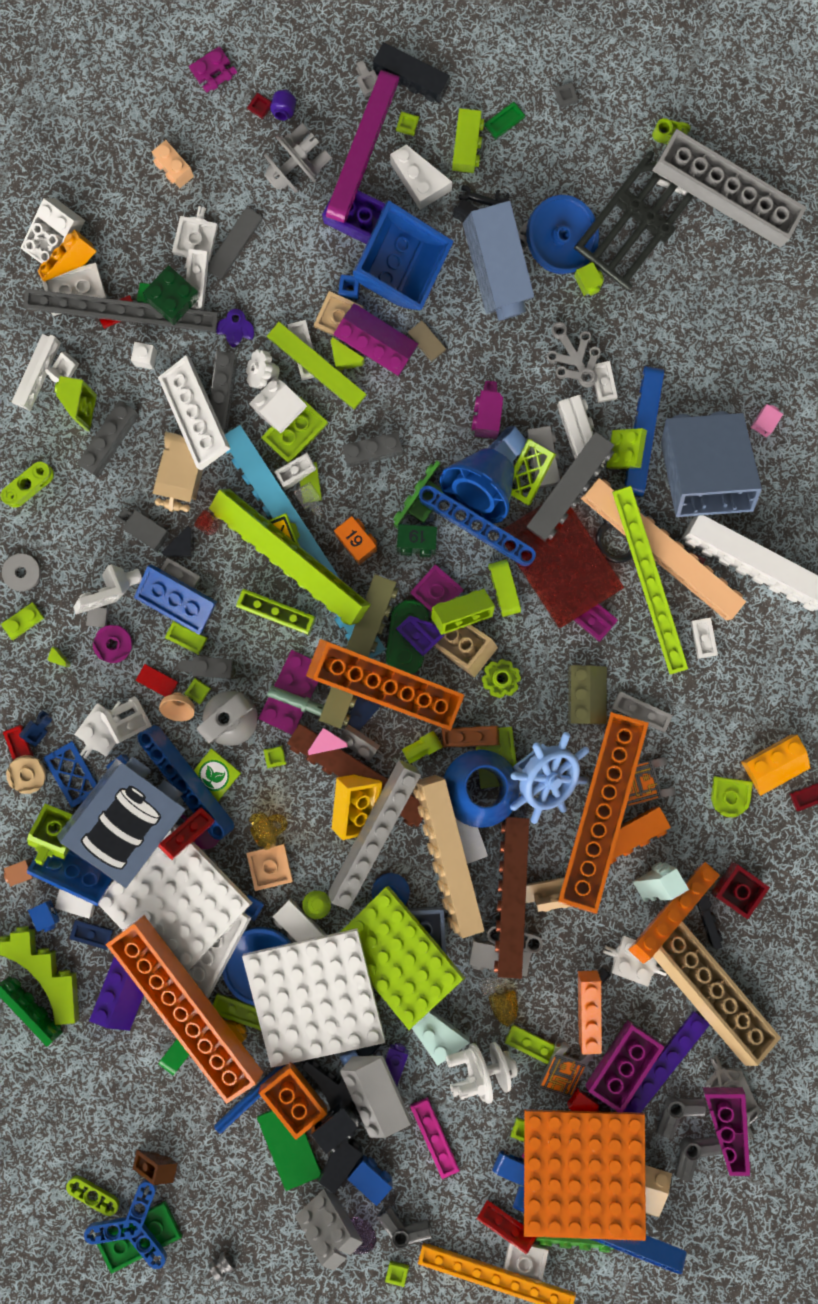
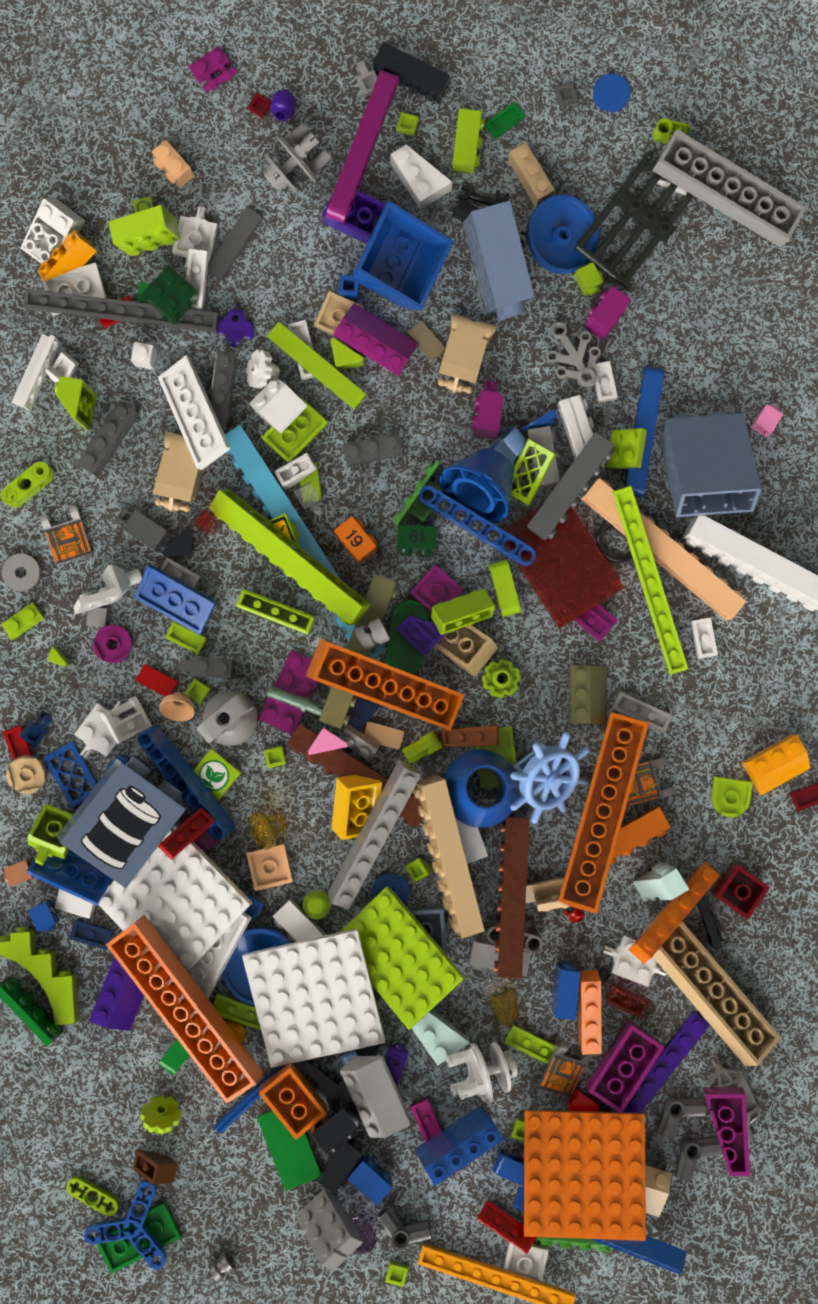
(67, 540): none -> flag
(142, 204): none -> lime tile
(144, 230): none -> lime brick
(160, 1114): none -> lime plant
(372, 634): none -> light grey wheel
(384, 735): none -> tan tile
(419, 869): none -> lime slope
(458, 1145): none -> blue panel
(464, 352): none -> tan piece
(530, 174): none -> tan brick
(543, 421): none -> blue plate
(565, 990): none -> blue brick
(576, 916): none -> red plate
(607, 312): none -> magenta brick
(611, 92): none -> blue tile
(627, 1001): none -> clear red brick

